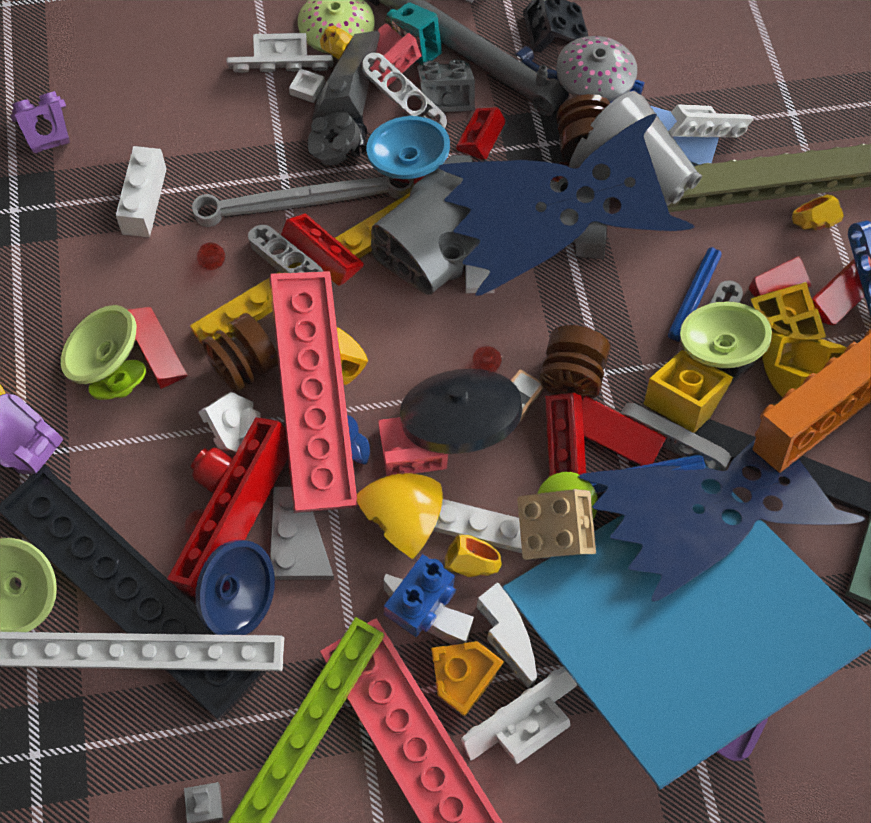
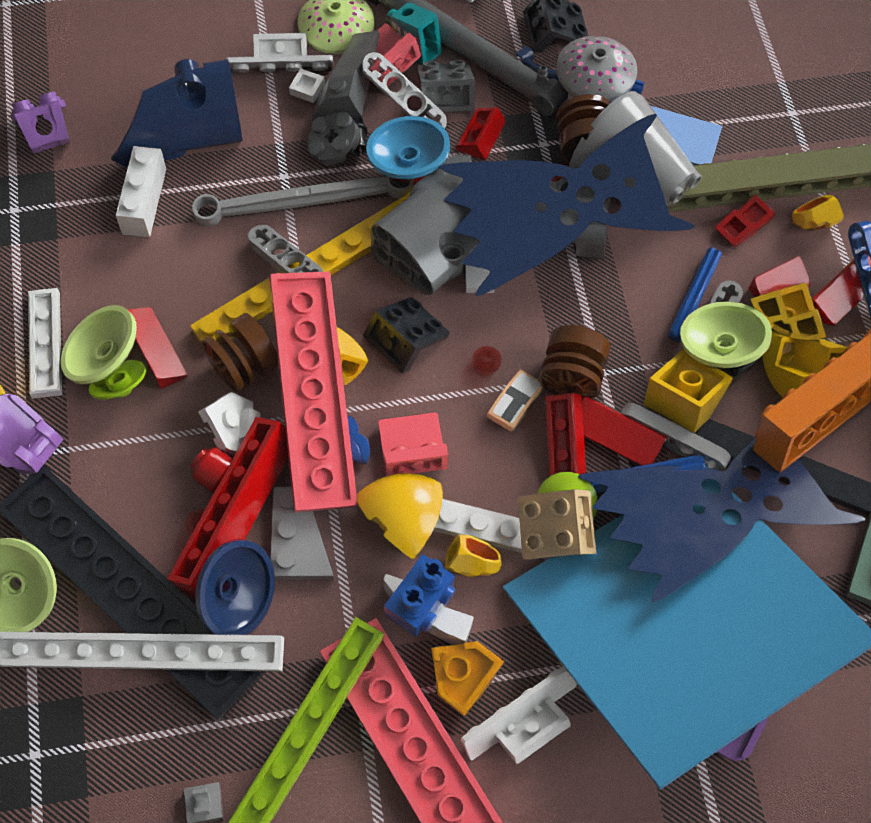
(44, 343): none -> white tile
(185, 112): none -> dark blue panel
(208, 250): clear red plate -> none
(321, 248): red slope -> none
(335, 41): yellow rock -> none
(402, 331): none -> black bracket
(461, 411): black dish -> none
(508, 633): white slope -> none
(705, 122): white bracket -> none
(745, 222): none -> red slope

